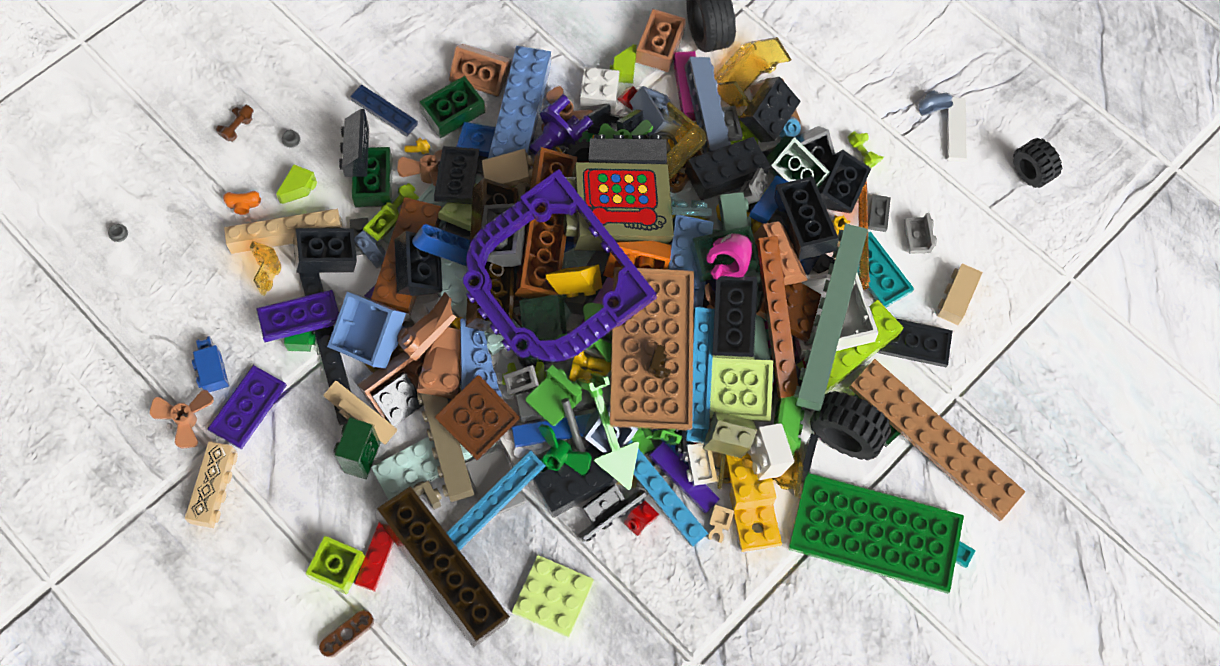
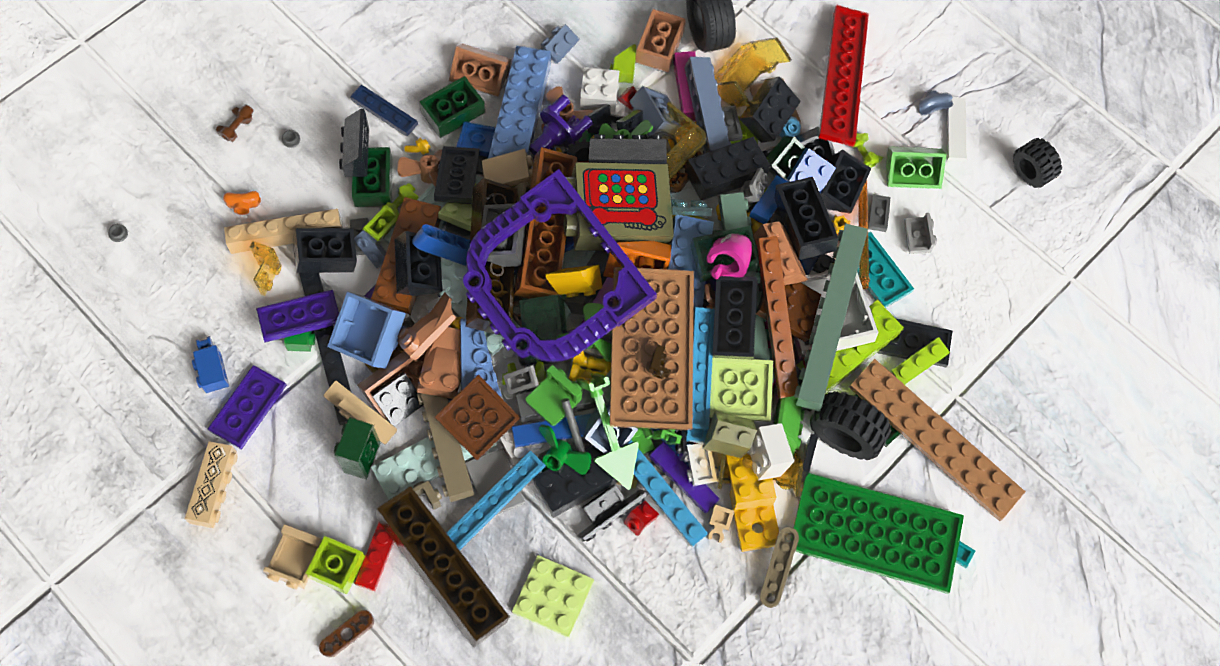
(184, 436): nougat piece -> none
(293, 557): none -> tan panel
(296, 184): lime slope -> none
(560, 42): none -> sand blue bracket
(779, 567): none -> dark tan plate
(811, 165): none -> plate
(844, 76): none -> red plate
(915, 167): none -> bright green slope
(920, 361): none -> lime plate
(959, 293): tan brick -> none

